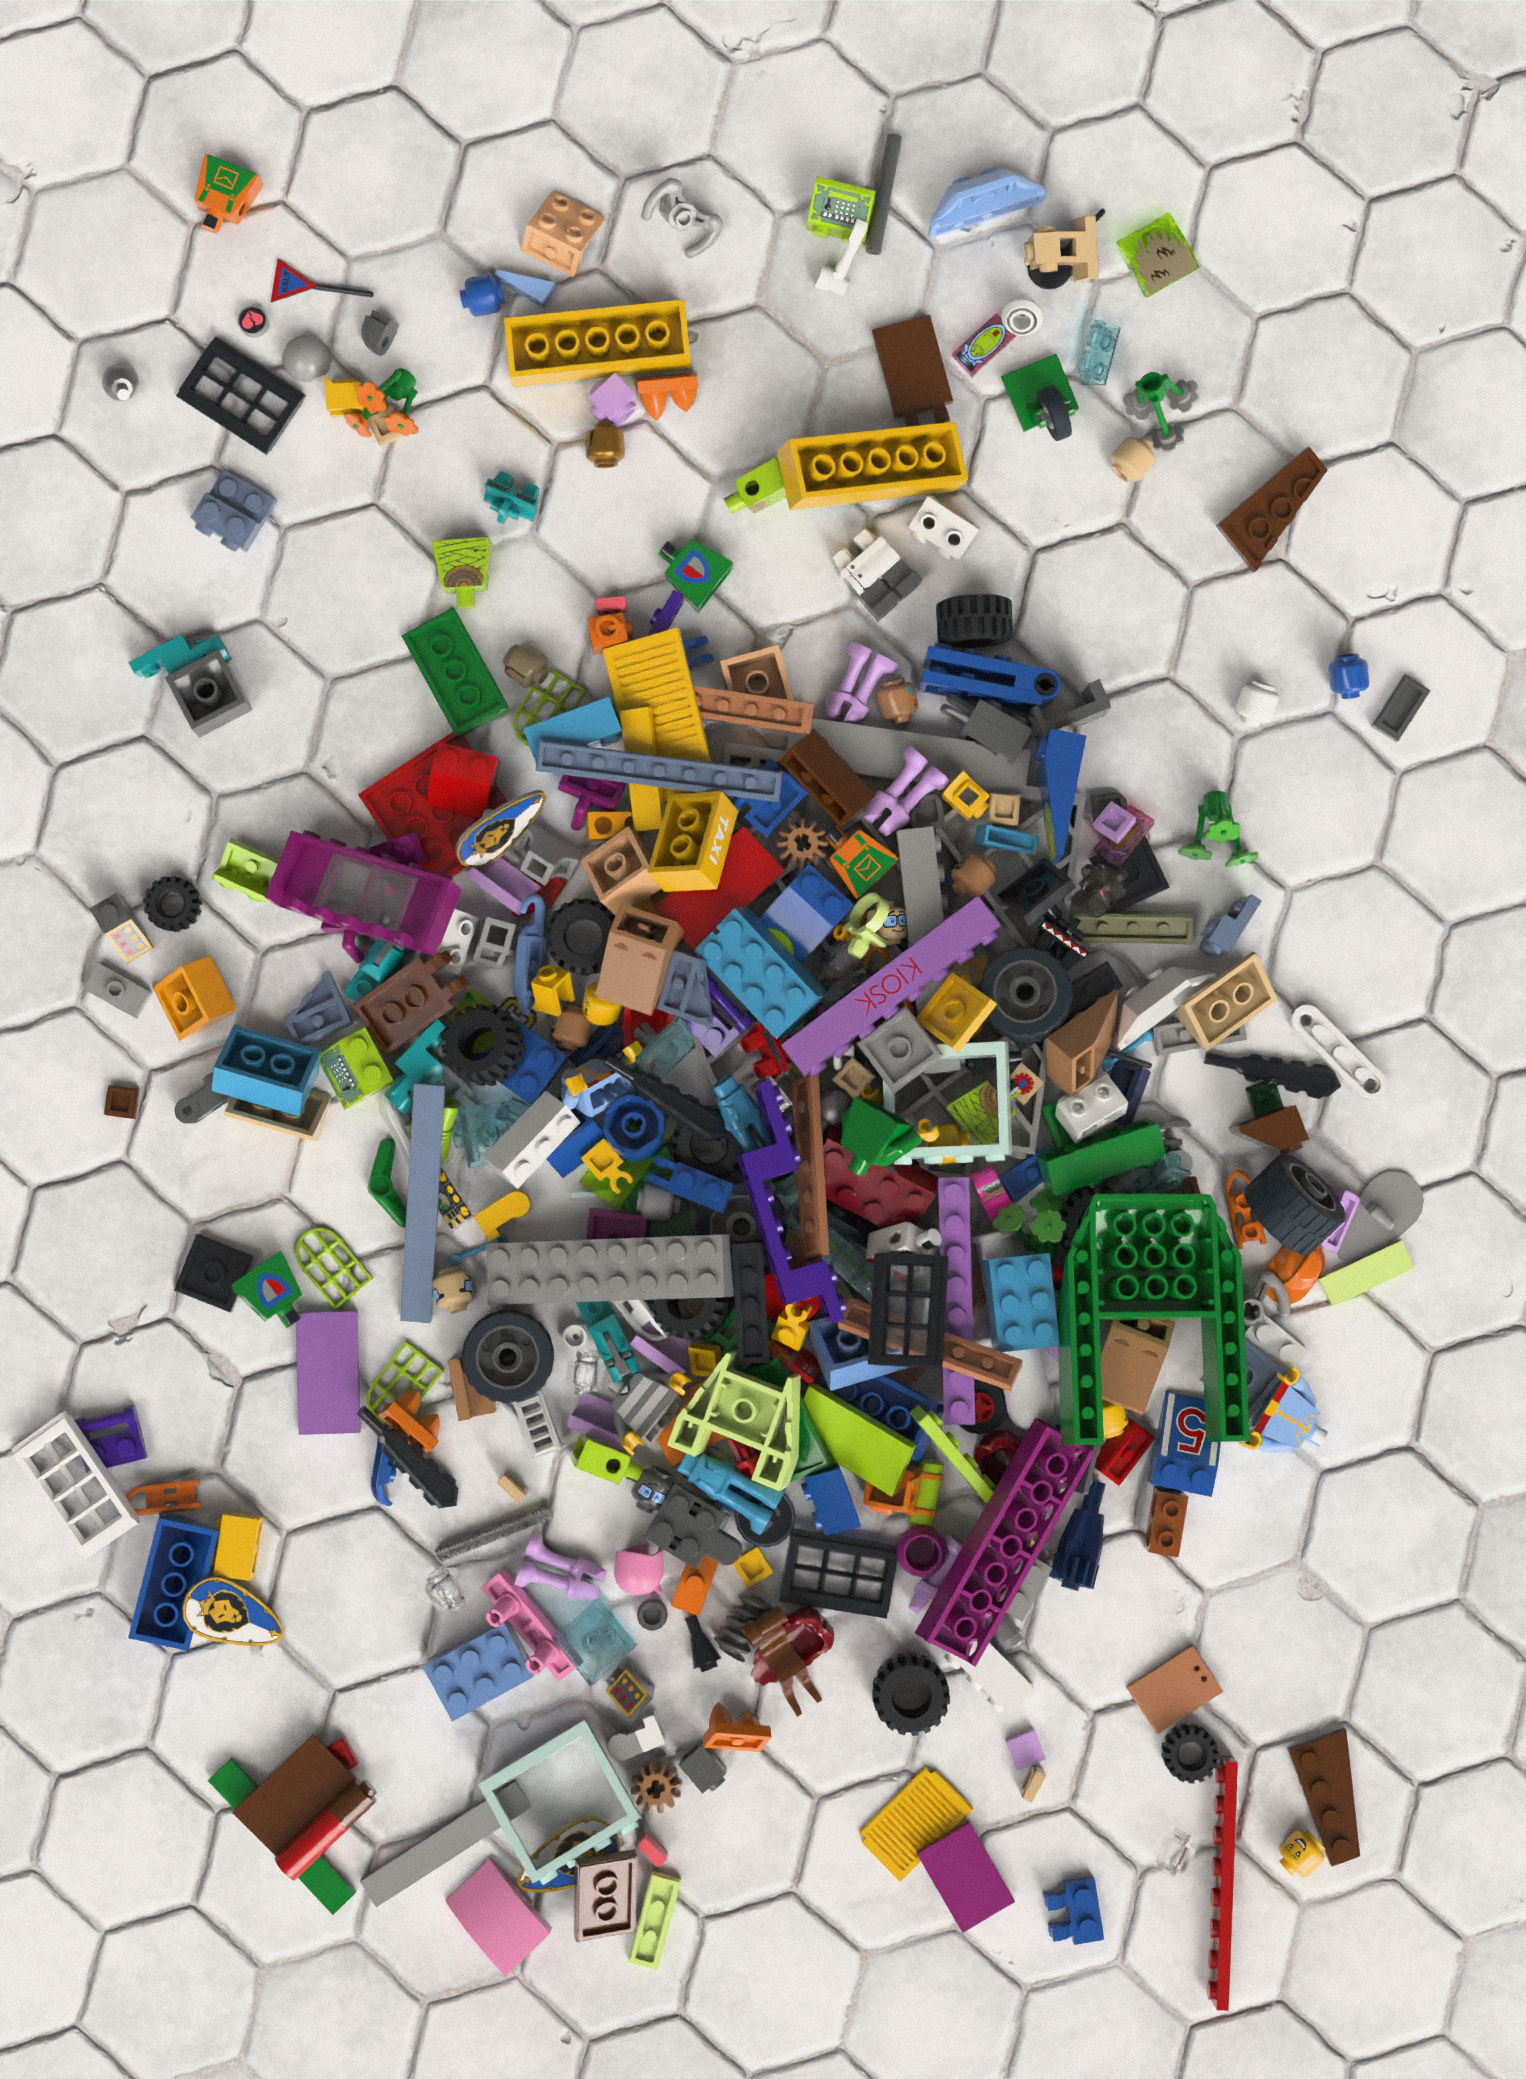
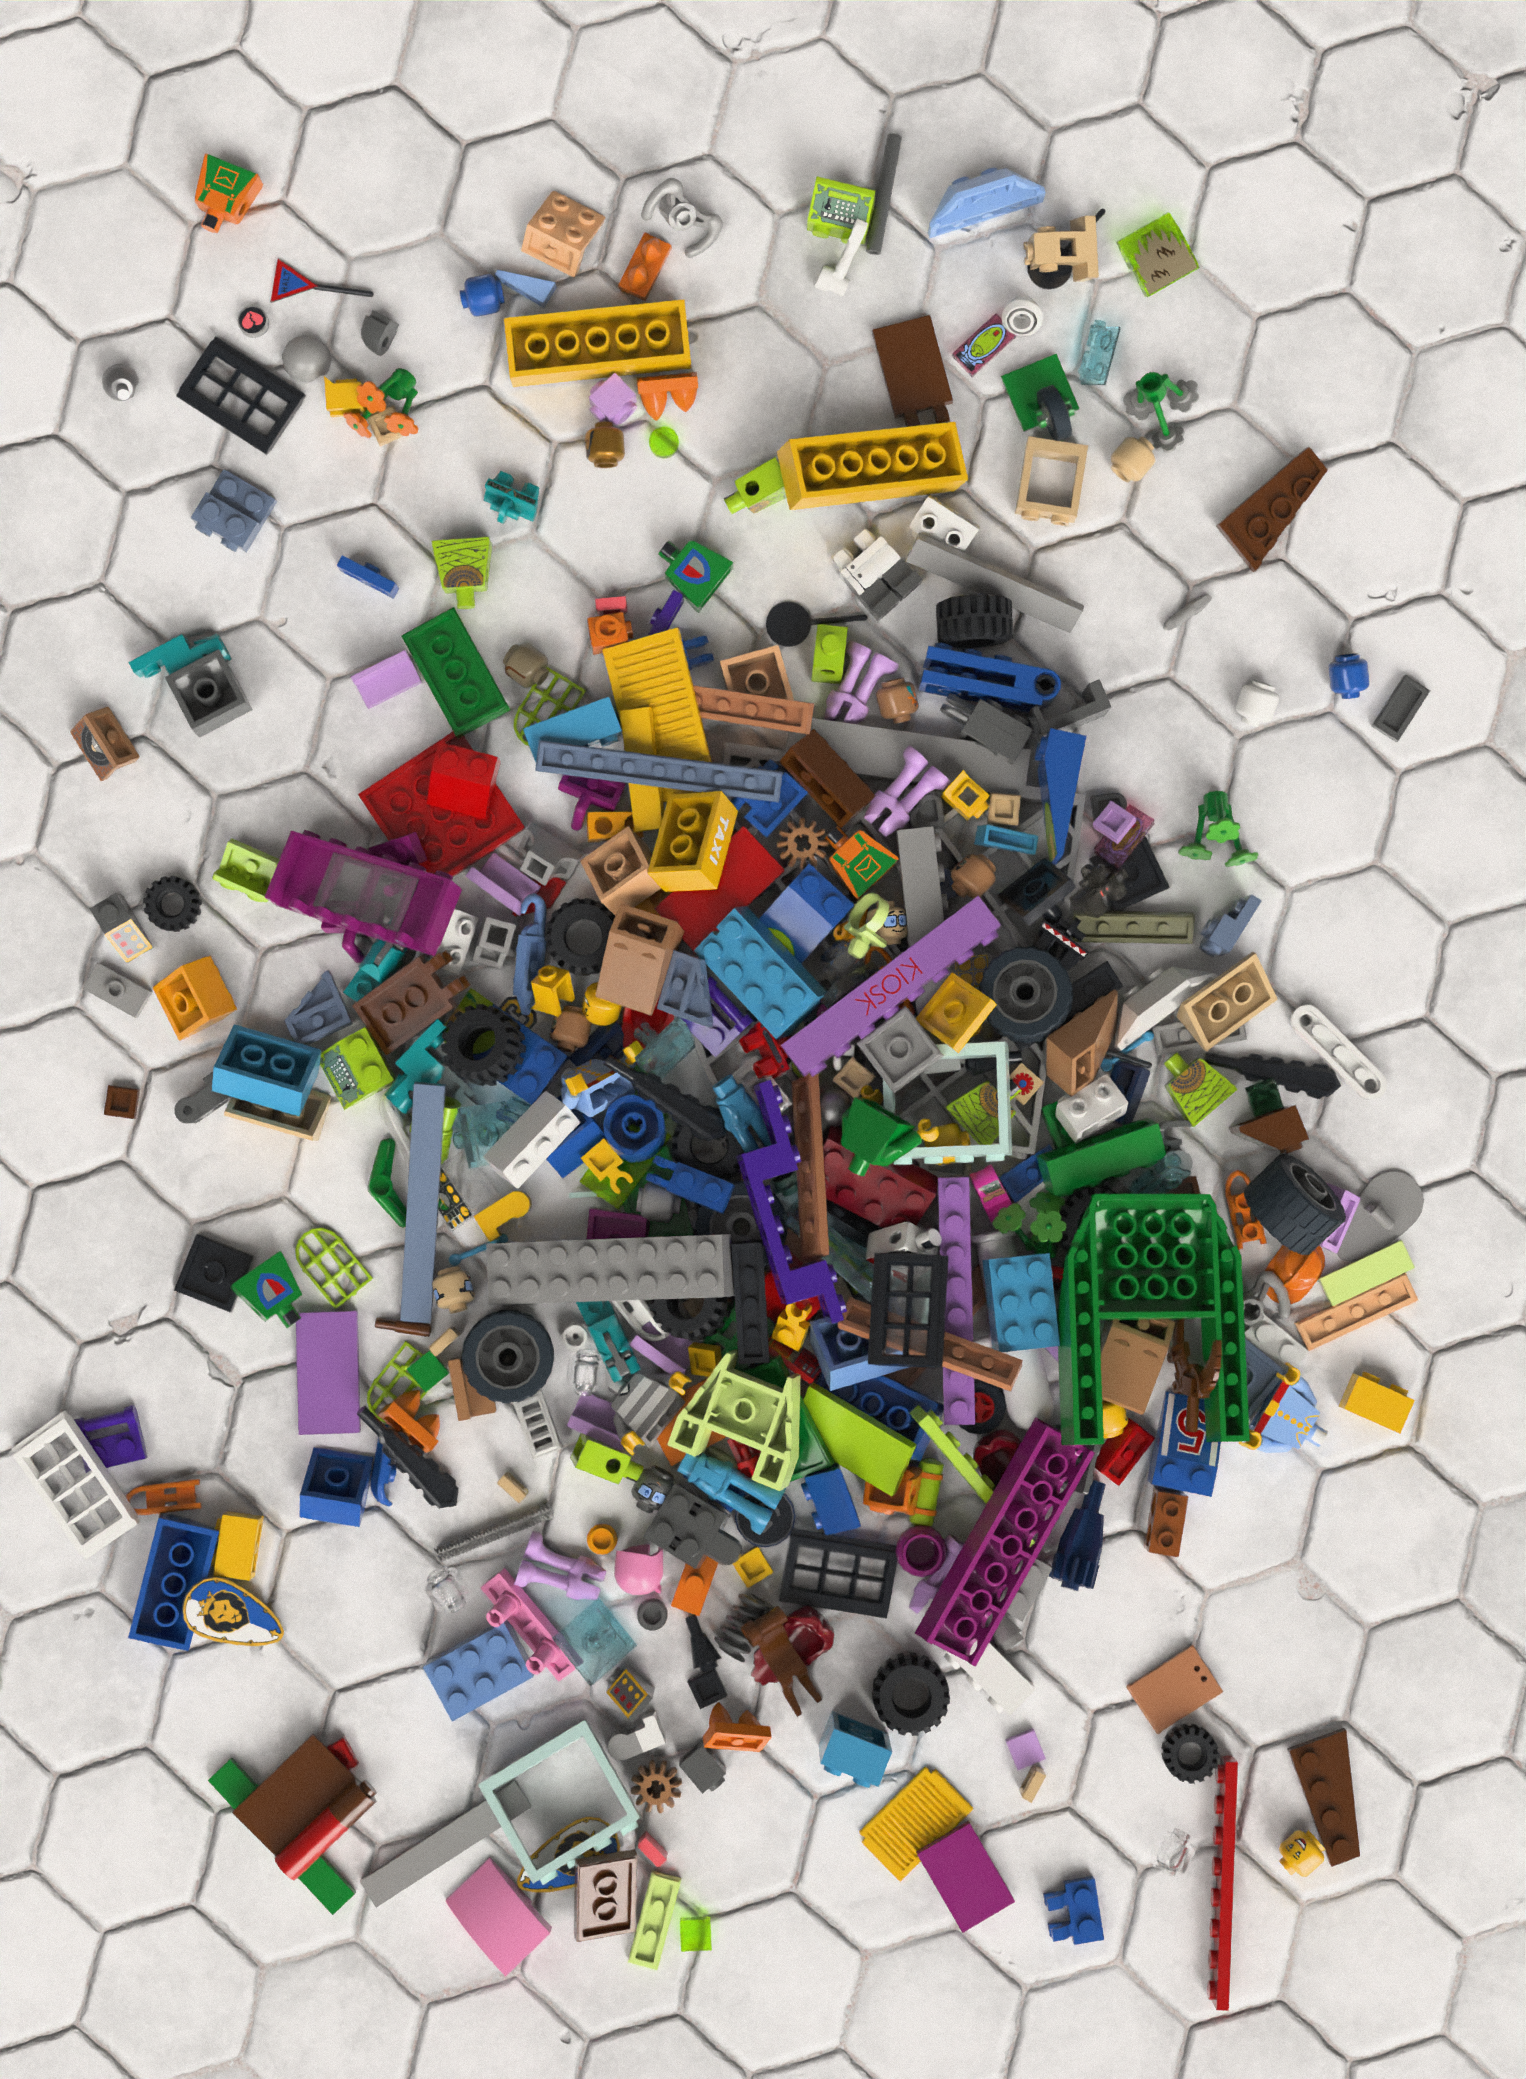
(104, 742): none -> medium nougat panel
(335, 1487): none -> blue slope
(368, 575): none -> blue plate
(386, 679): none -> lavender panel
(405, 1327): none -> reddish brown pin
(428, 1371): none -> green tile
(444, 1341): none -> tan tile
(498, 830): shield -> none
(602, 1538): none -> light orange plate
(644, 266): none -> orange tile
(663, 442): none -> clear neon green tile
(695, 1933): none -> clear neon green tile
(707, 1688): none -> black tile
(790, 623): none -> black piece
(829, 654): none -> lime torso
(854, 1750): none -> dark azure brick
(989, 579): none -> light grey tile
(1055, 451): none -> tan window
(1187, 612): none -> light grey piece
(1193, 1378): none -> reddish brown bar
(1196, 1087): none -> lime torso
(1356, 1312): none -> light nougat tile
(1376, 1402): none -> yellow brick

